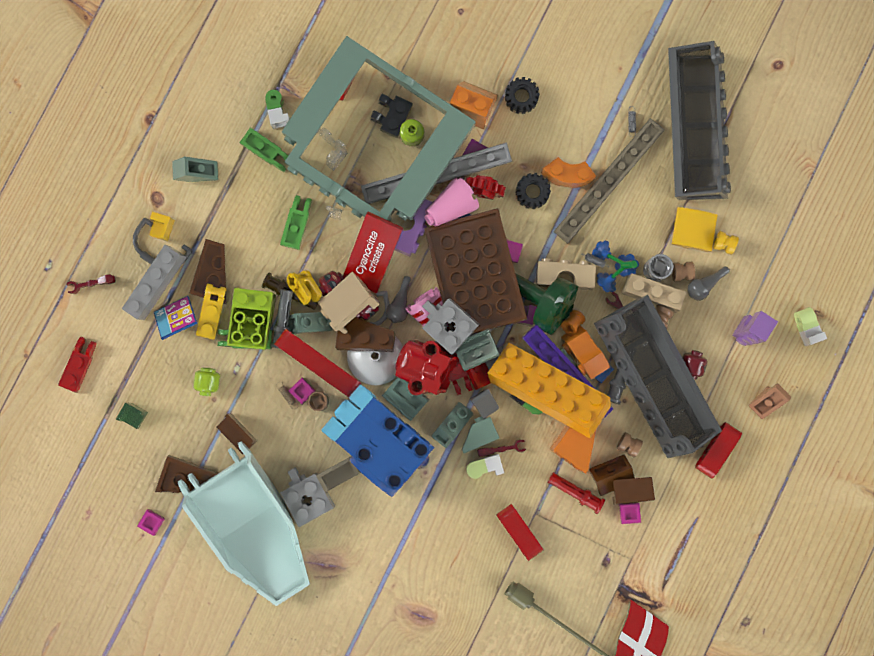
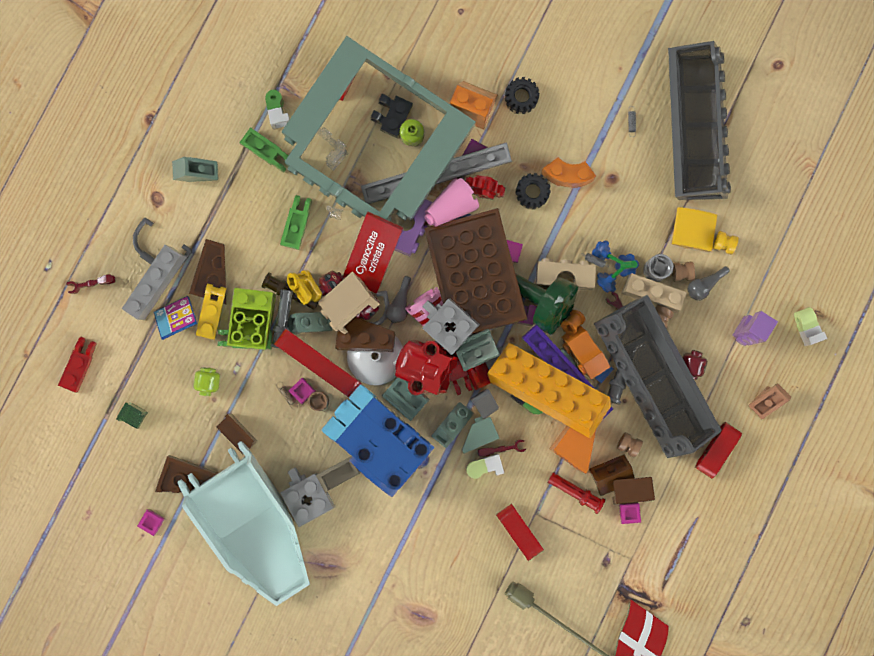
(161, 226): yellow panel -> none
(609, 181): dark tan tile -> none

